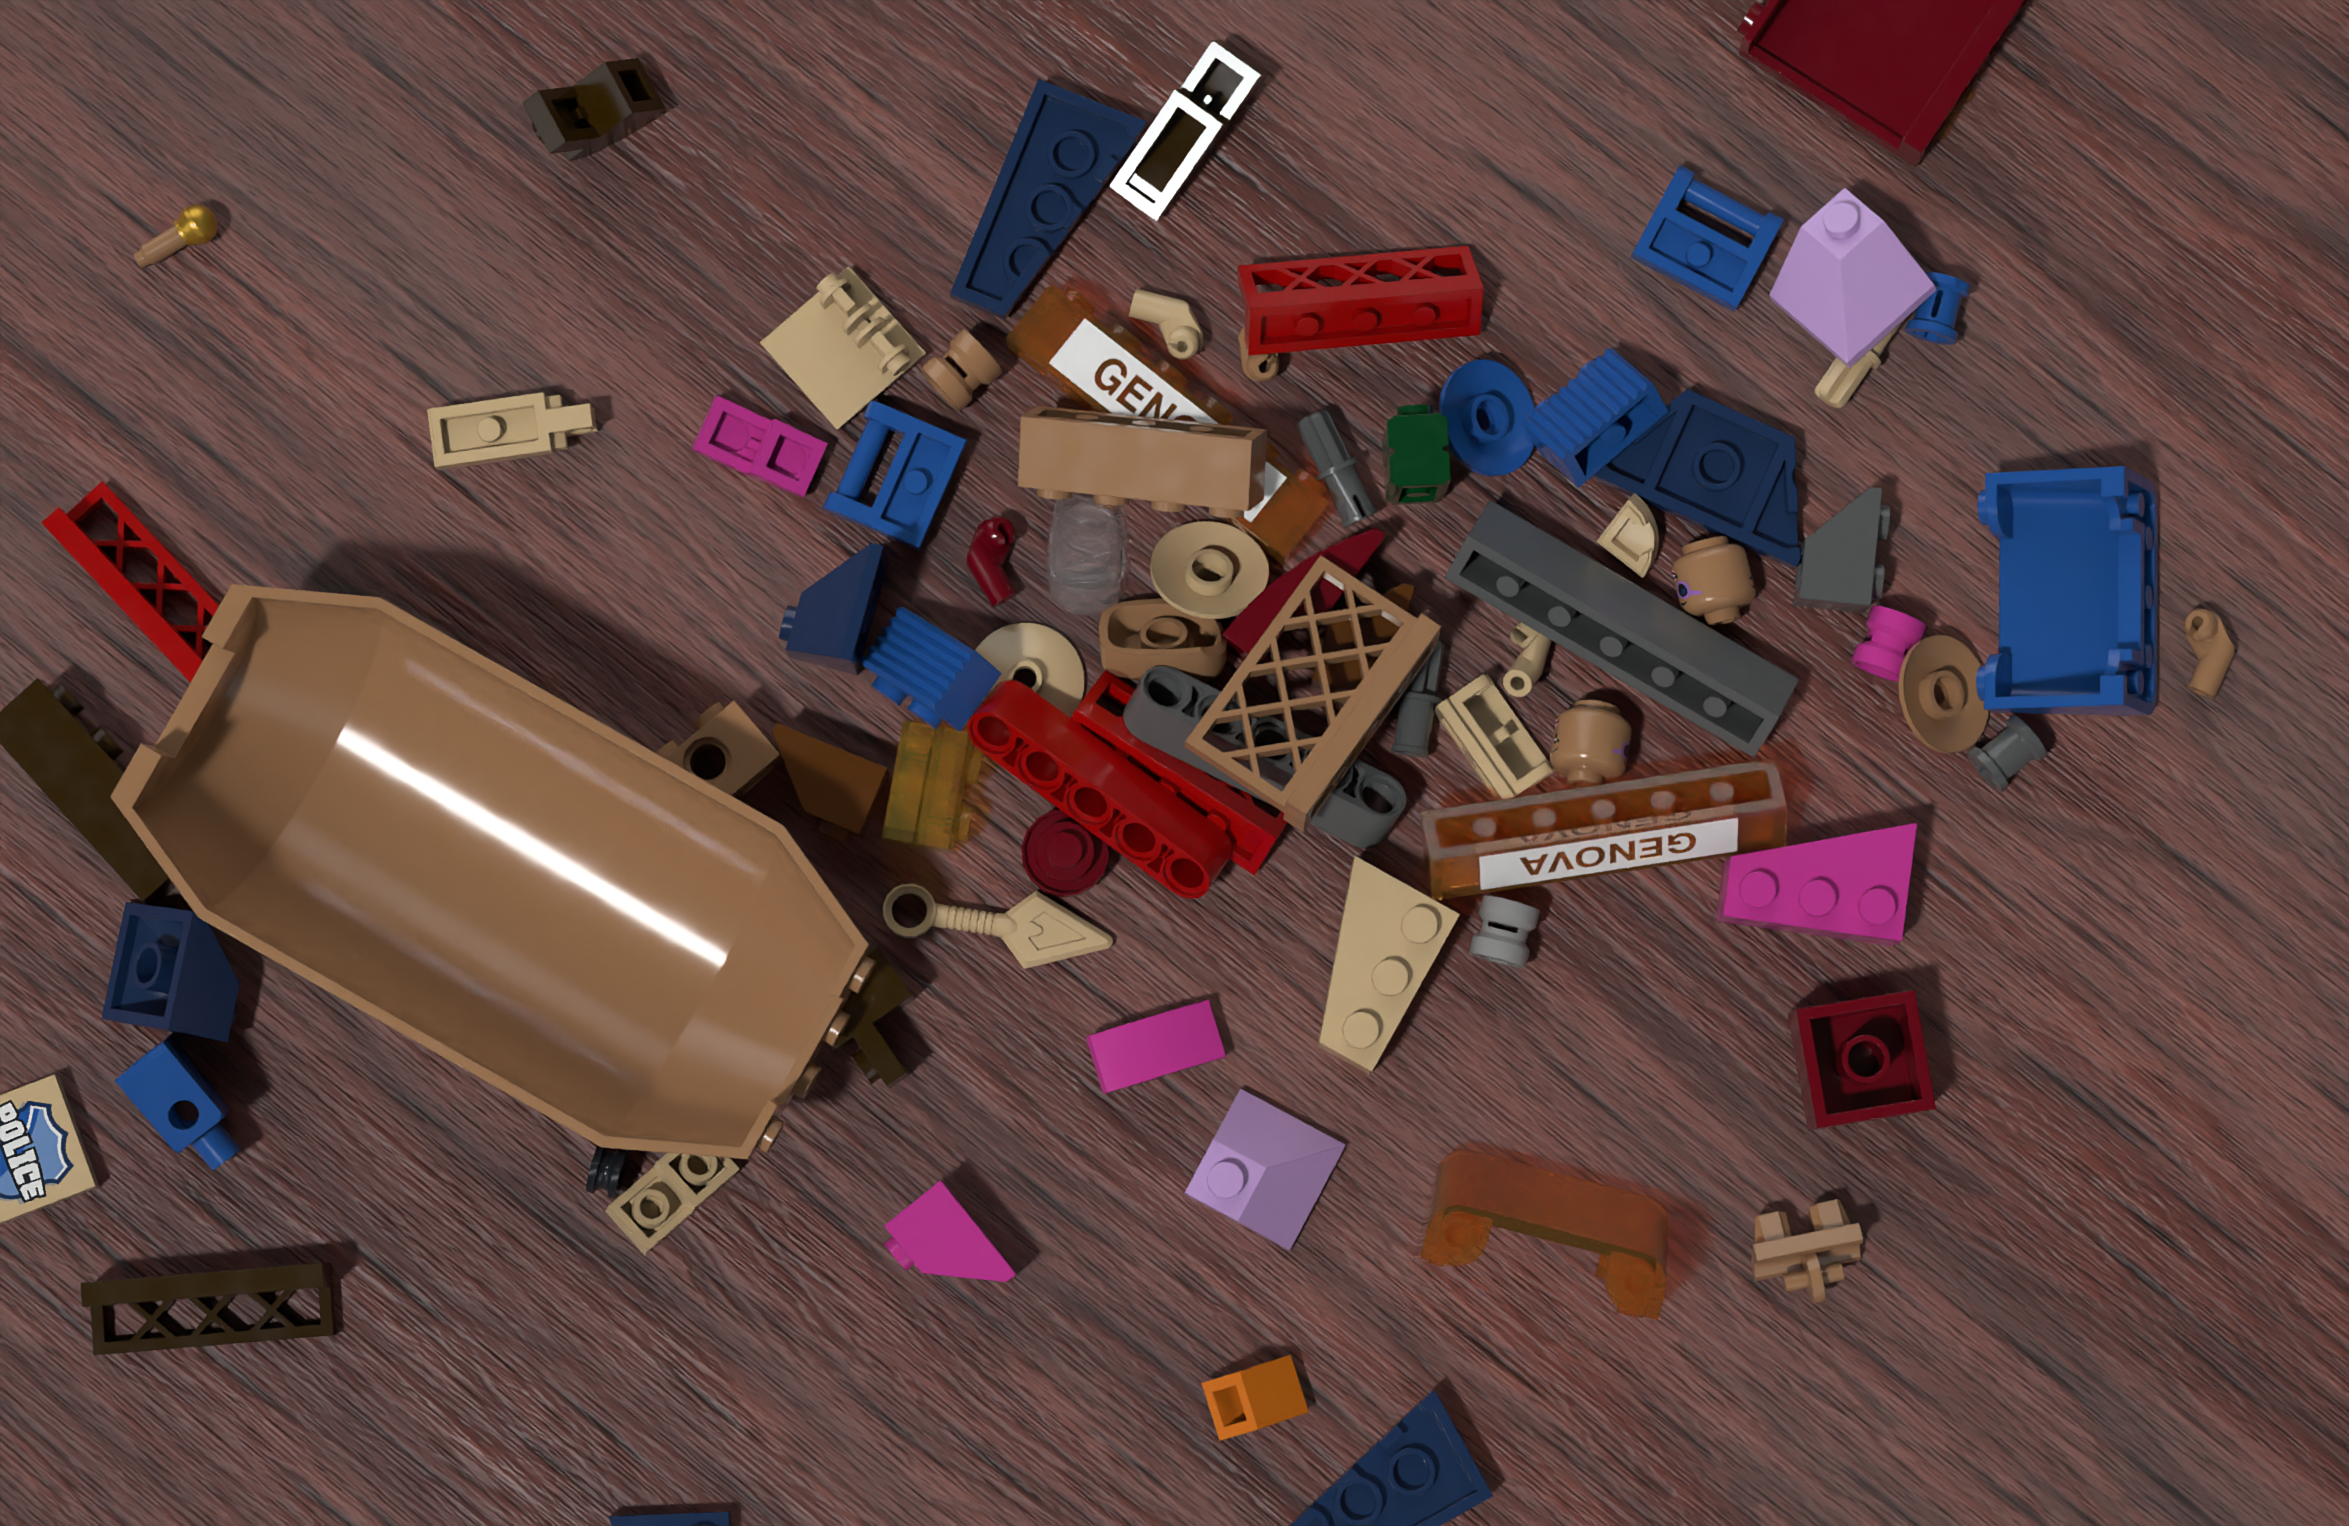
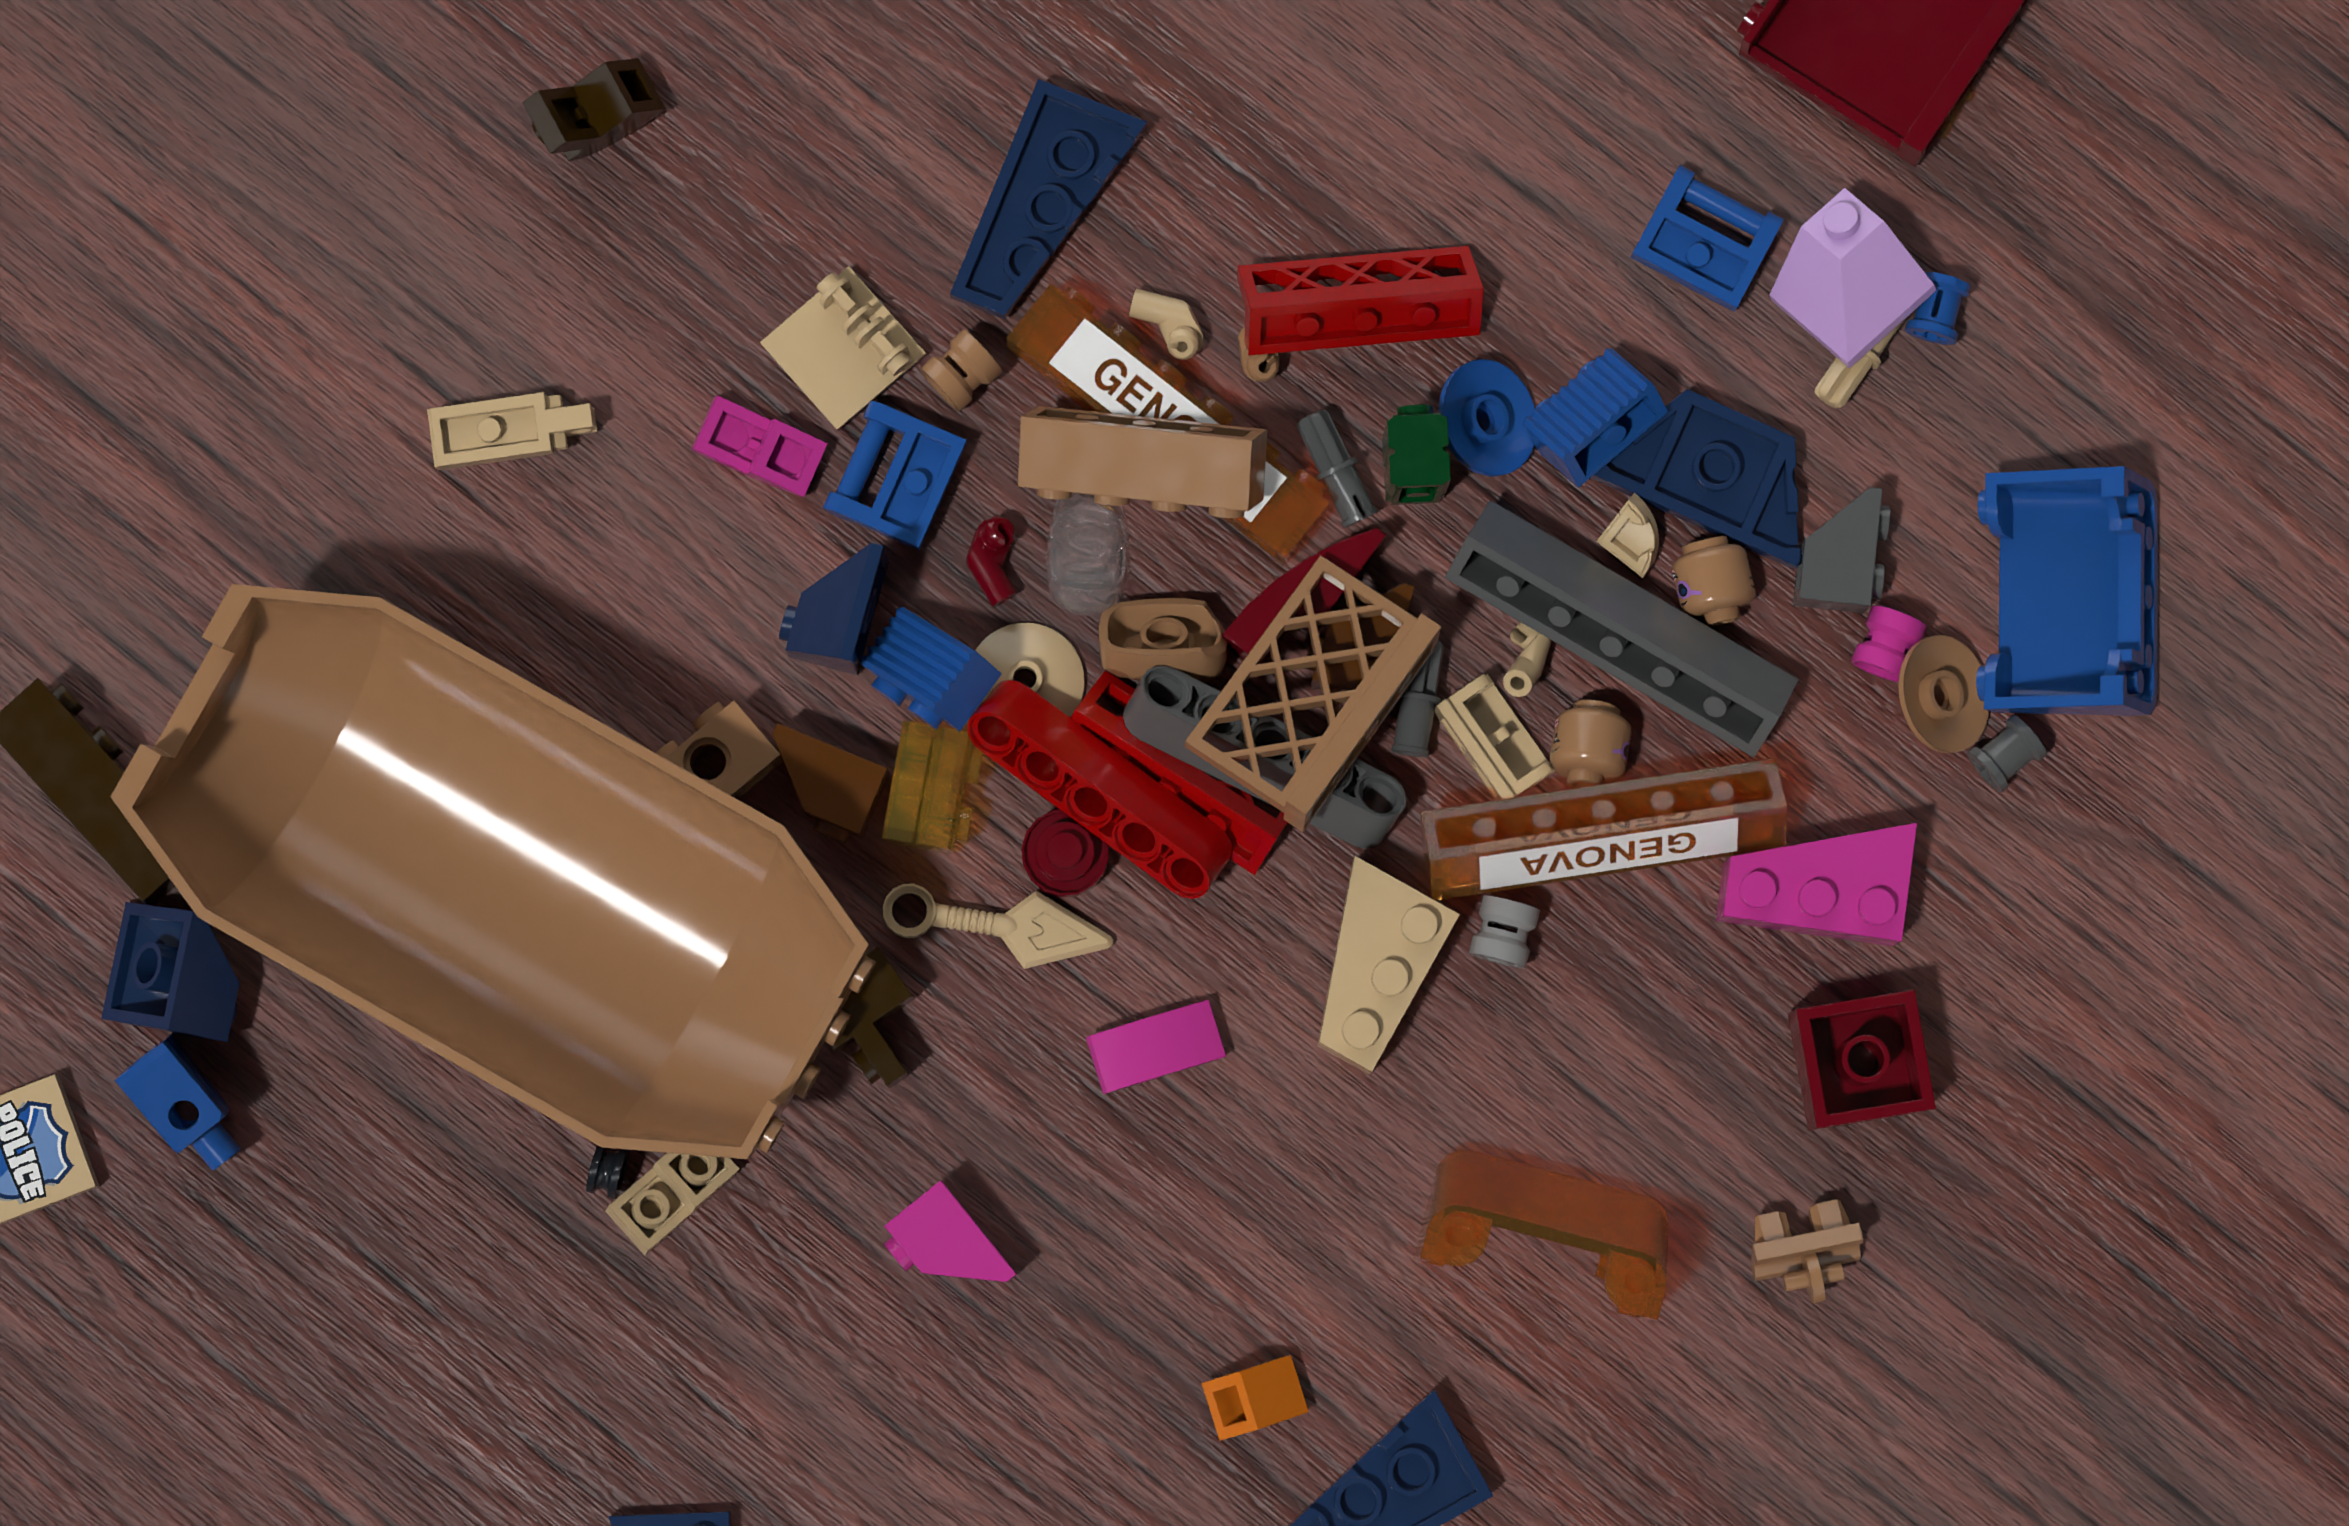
(122, 590): red fence -> none
(193, 227): piece -> none
(206, 1285): dark brown fence -> none
(1188, 128): slope -> none
(1214, 554): tan dish -> none
(1264, 1169): lavender slope -> none
(2212, 648): medium nougat arm -> none

